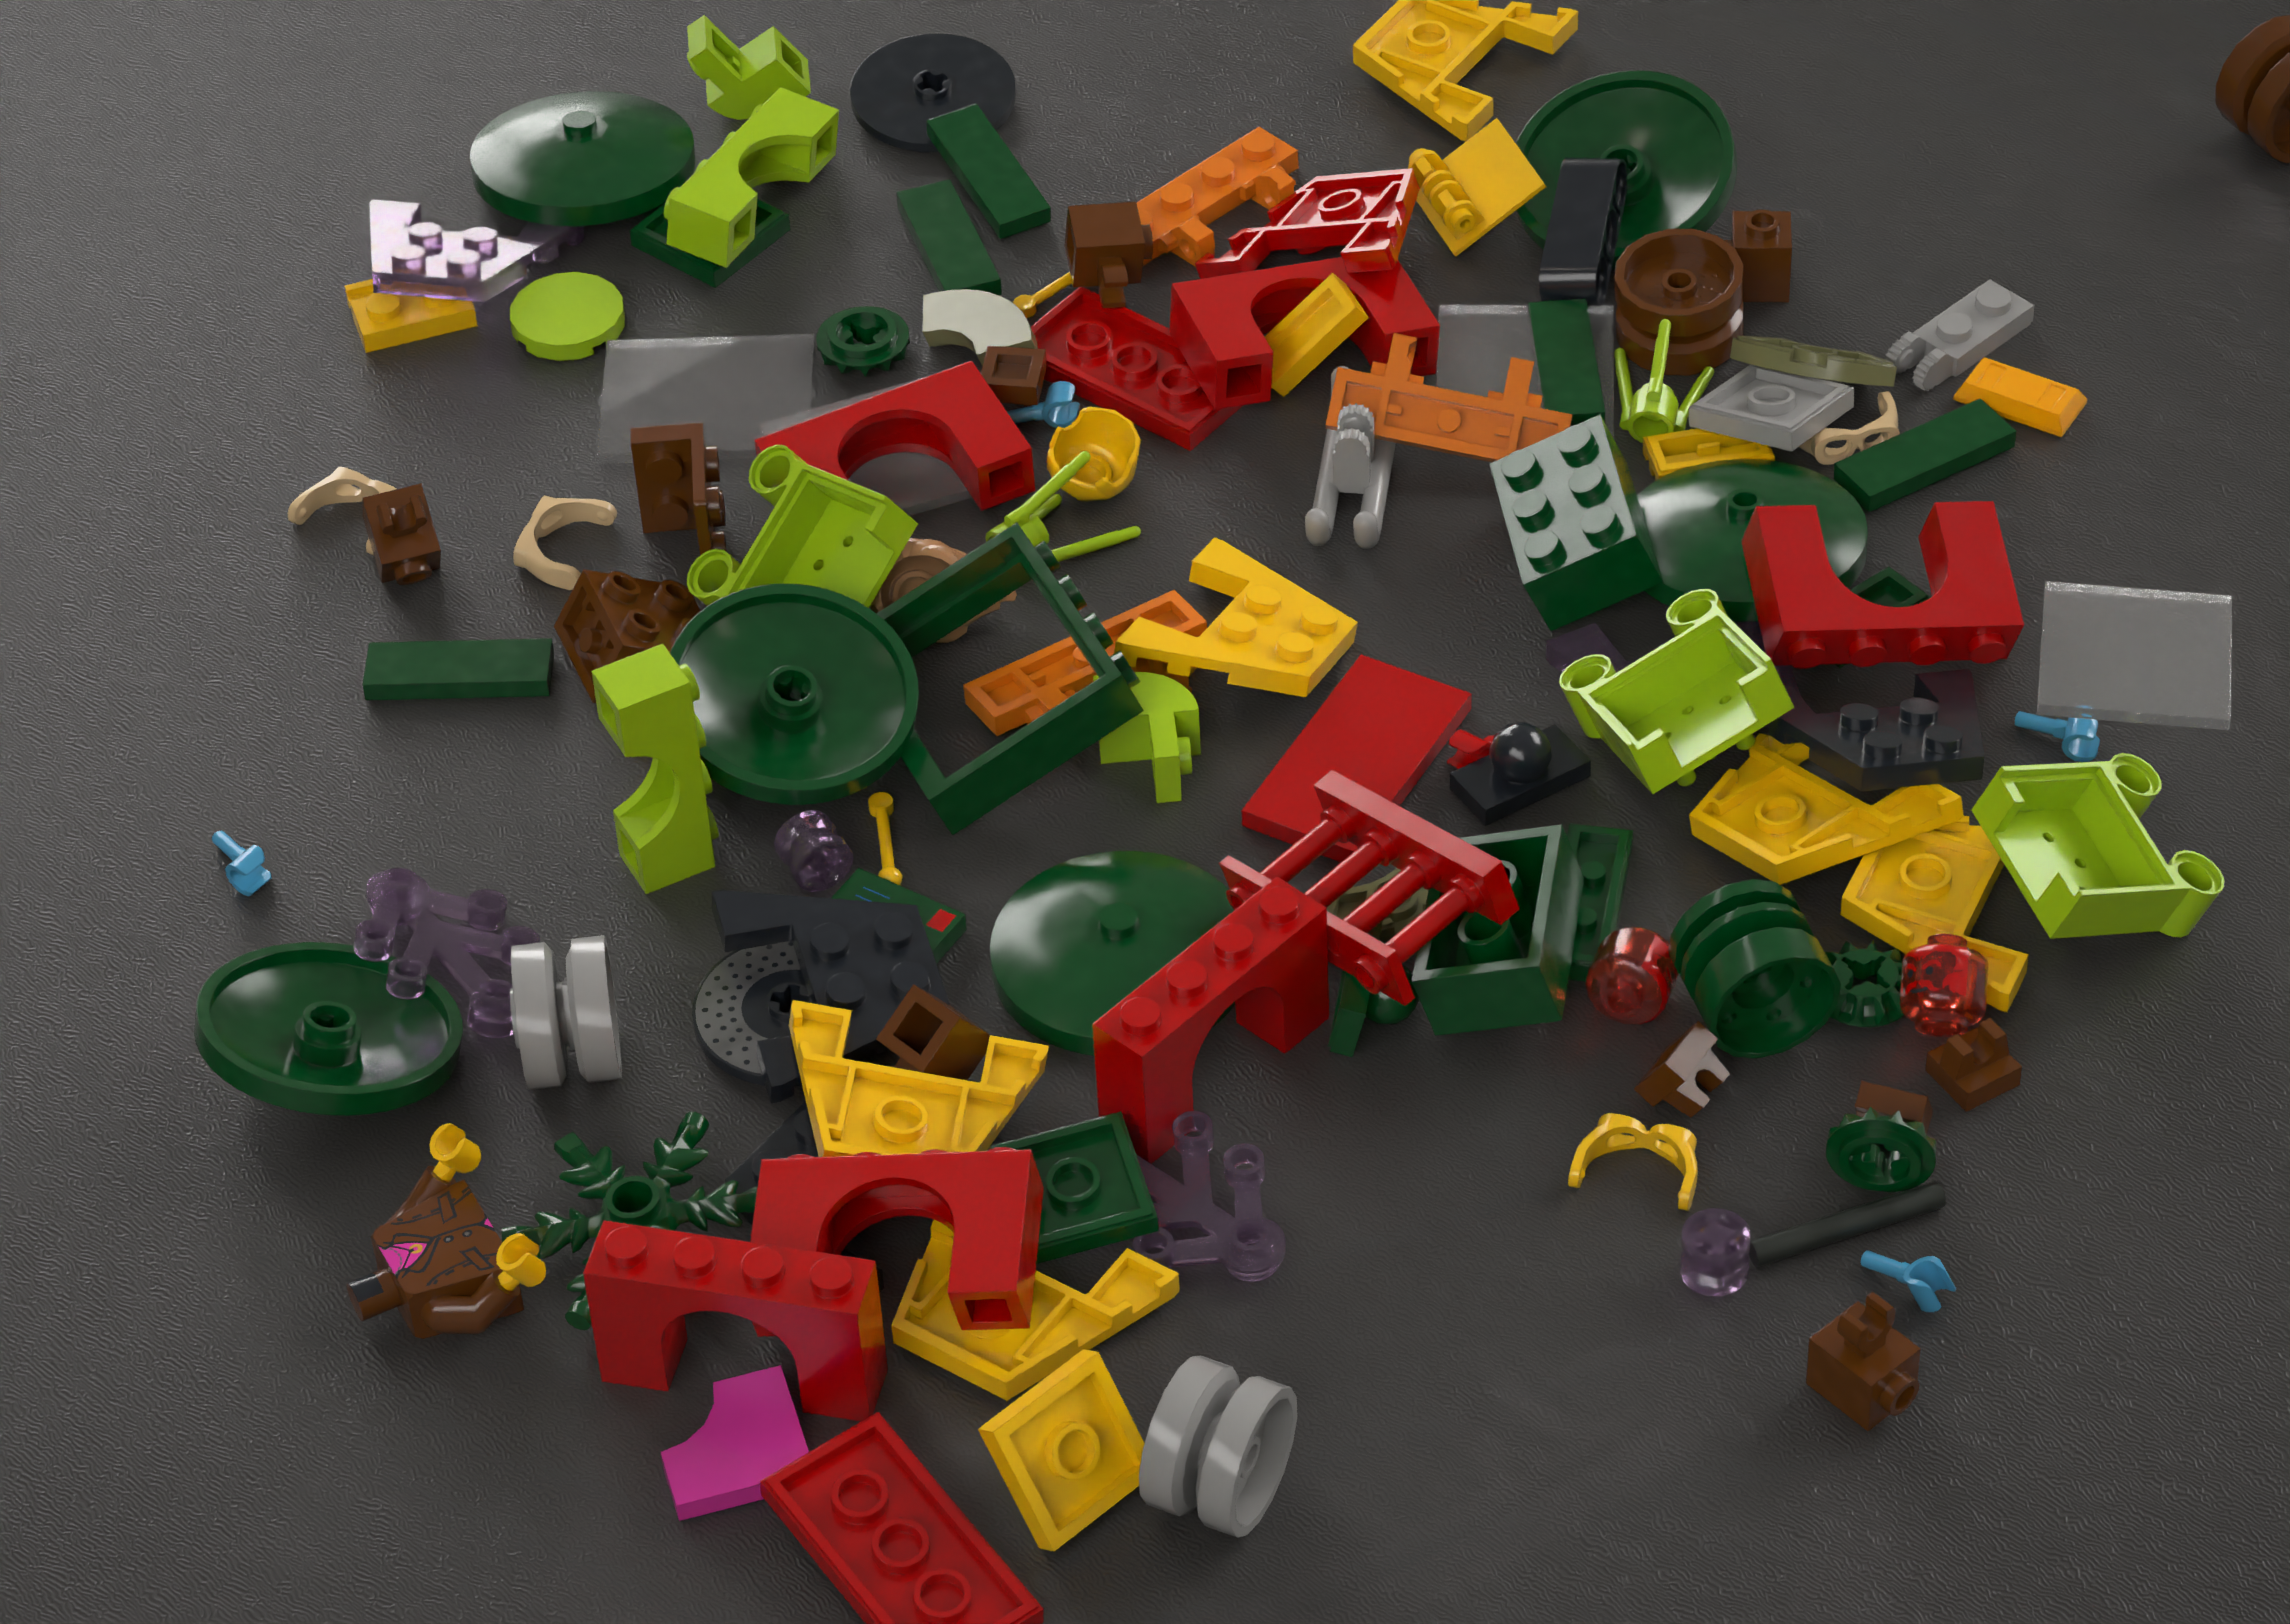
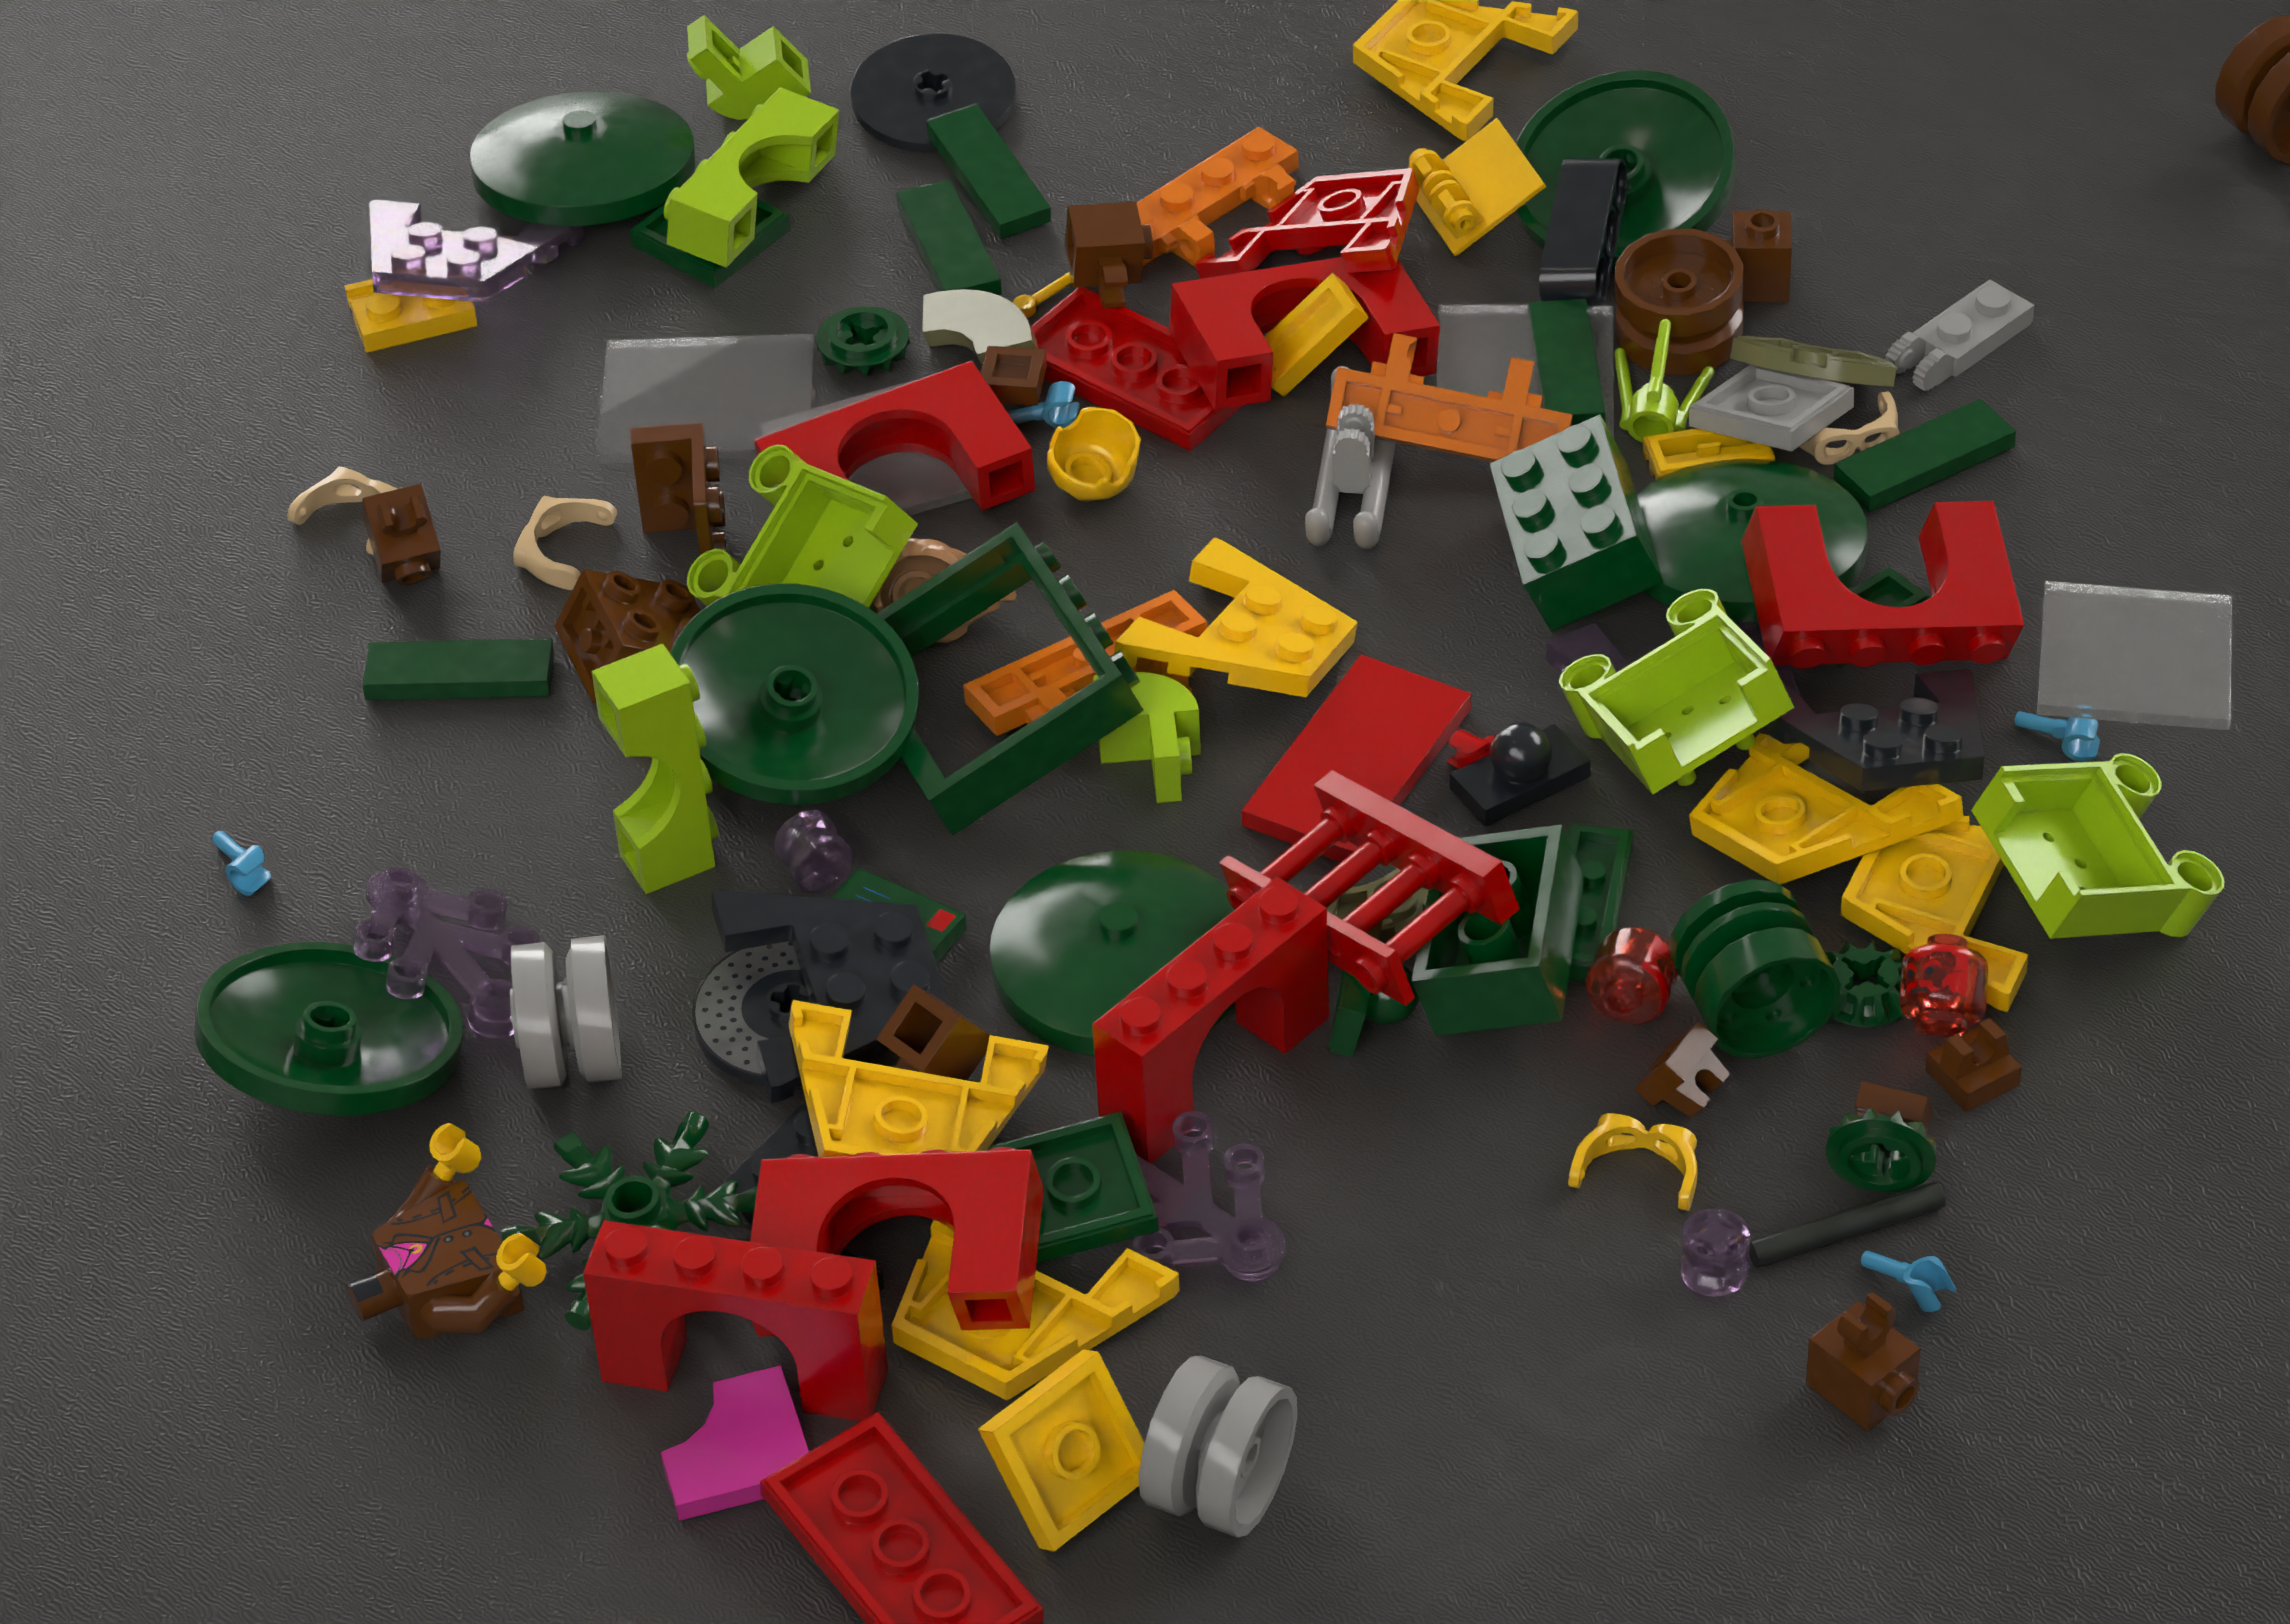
(567, 315): lime tile -> none
(881, 807): yellow hinge -> none
(1043, 502): lime plant -> none
(2022, 396): light orange tile -> none

